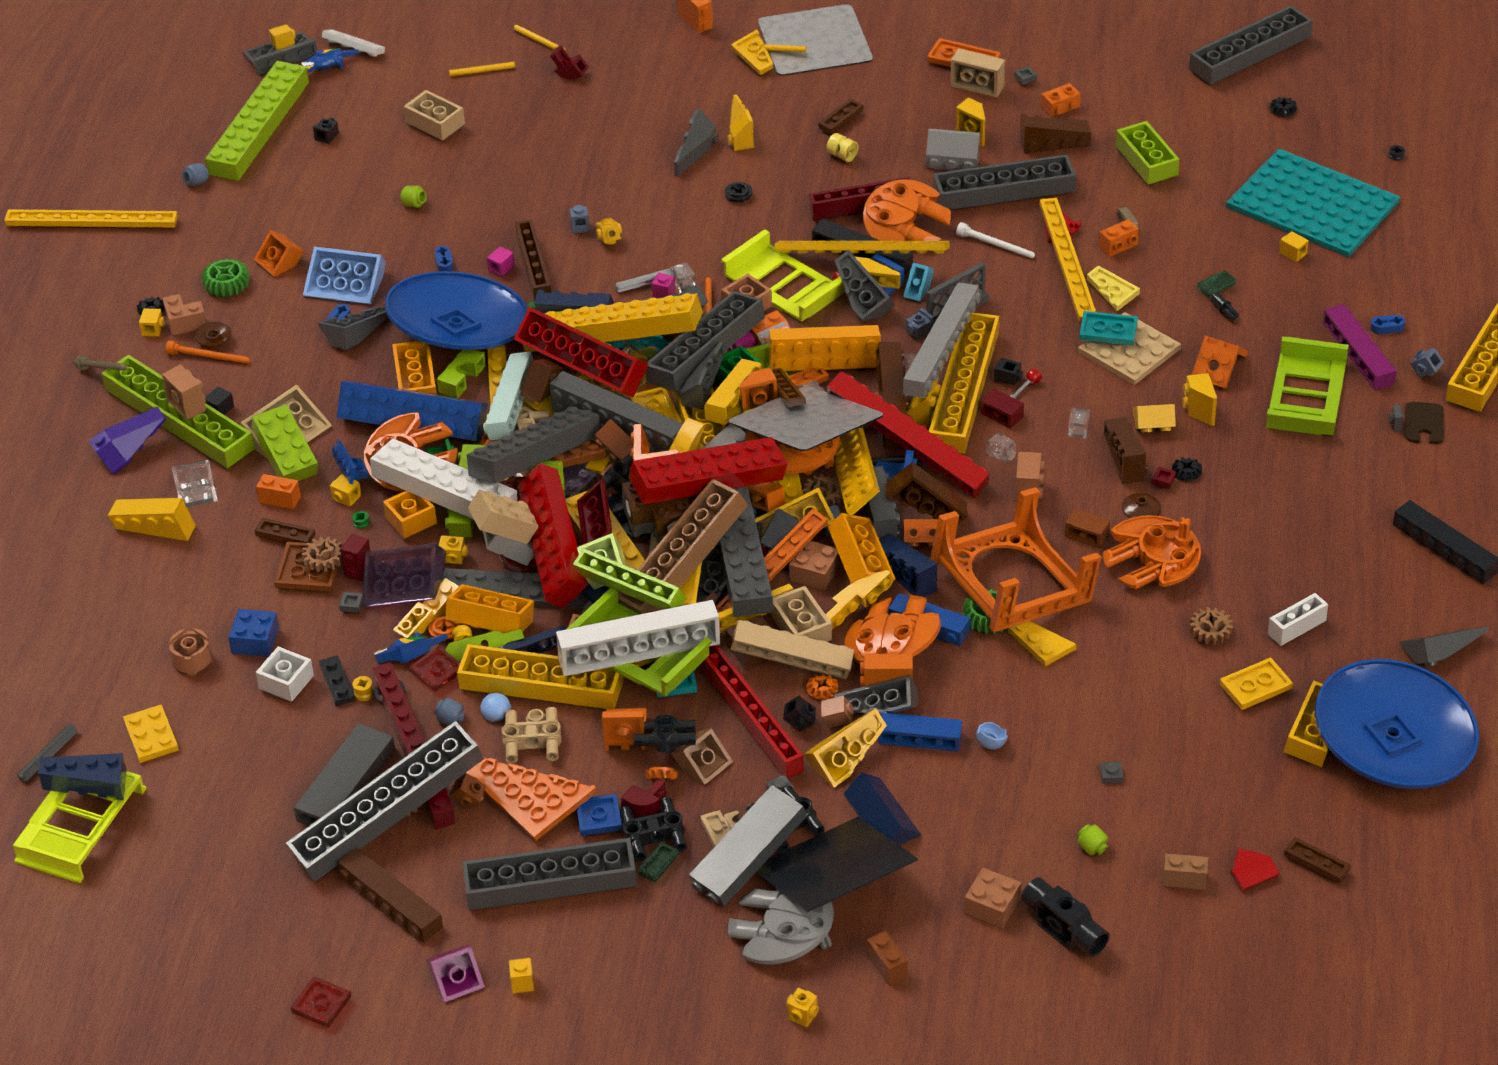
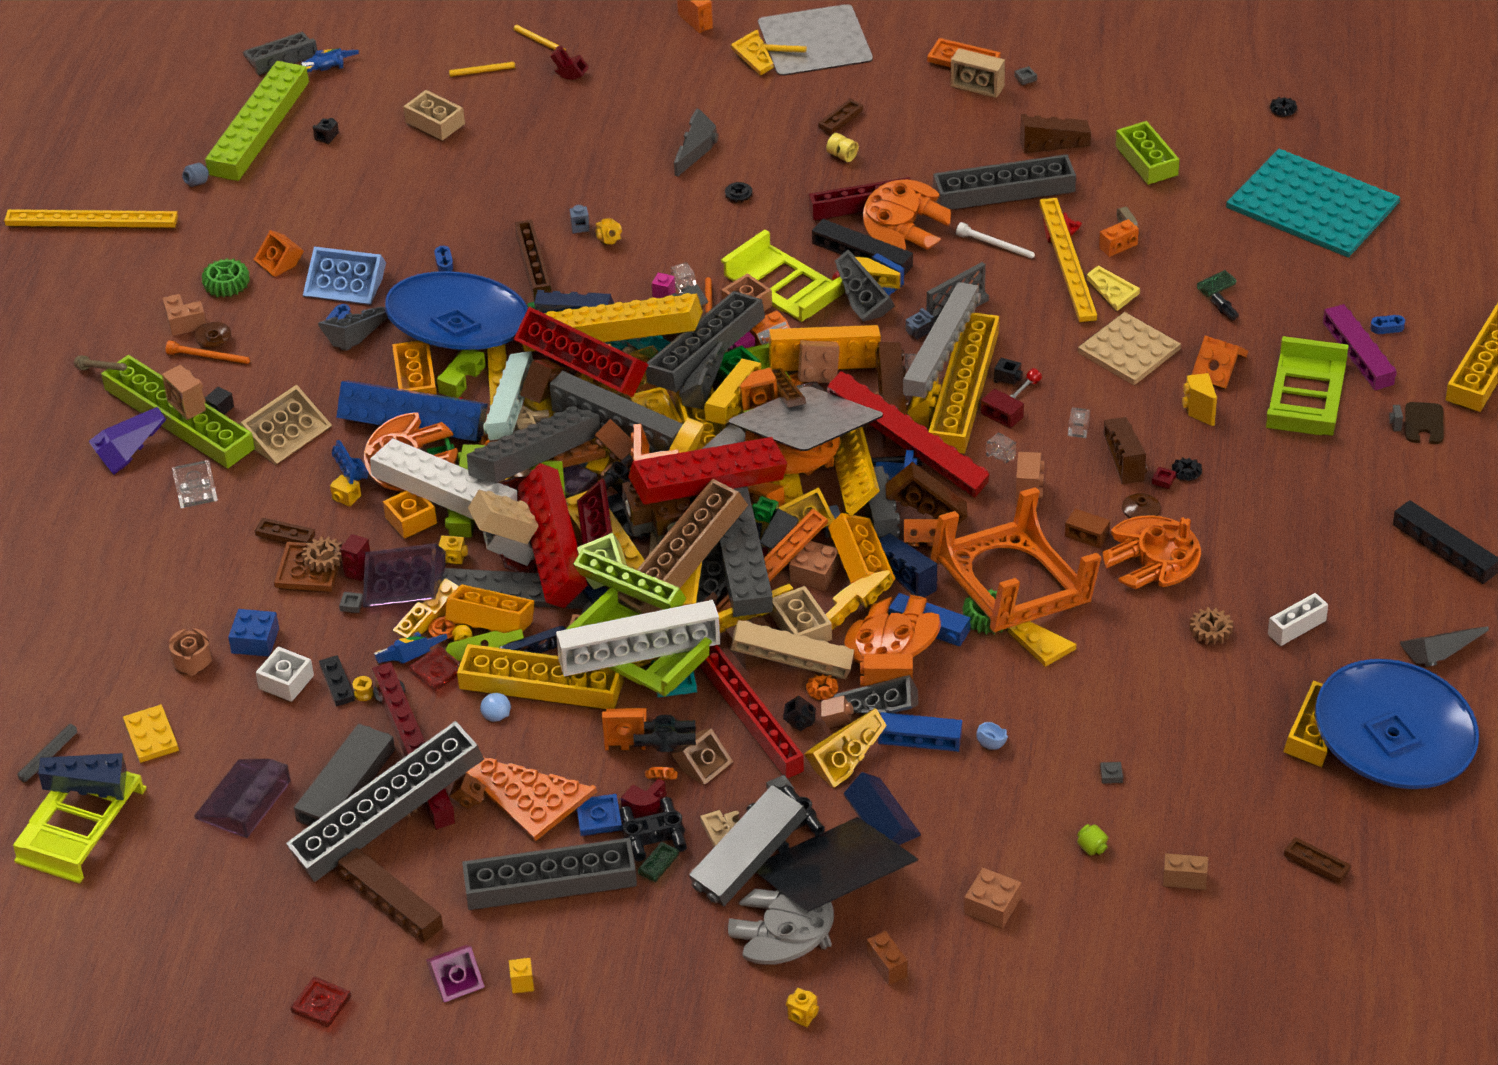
(151, 322): yellow brick -> none
(153, 517): yellow wedge -> none
(157, 302): black gear -> none
(245, 795): none -> slope
(278, 491): orange brick -> none
(282, 36): yellow brick -> none
(284, 444): lime brick -> none
(350, 41): white plate -> none
(361, 519): green bush -> none
(413, 196): lime head -> none
(449, 711): sand blue head -> none
(500, 261): dark pink brick -> none
(531, 735): tan piece -> none
(535, 715): tan plate -> none
(639, 281): light grey axle -> none
(740, 126): yellow wedge -> none
(765, 509): none -> green bracket
(818, 361): none -> nougat brick
(828, 486): medium nougat gear -> none
(868, 246): yellow plate -> none
(918, 281): medium azure slope -> none
(952, 149): light grey slope -> none
(971, 118): yellow slope -> none
(1060, 100): orange brick -> none
(1064, 917): black brick -> none
(1108, 328): teal plate -> none
(1154, 417): yellow slope -> none
(1250, 44): dark grey brick -> none
(1252, 869): red slope -> none
(1256, 683): yellow plate -> none
(1293, 246): yellow brick -> none
(1396, 152): black bush -> none
(1427, 362): sand blue brick -> none

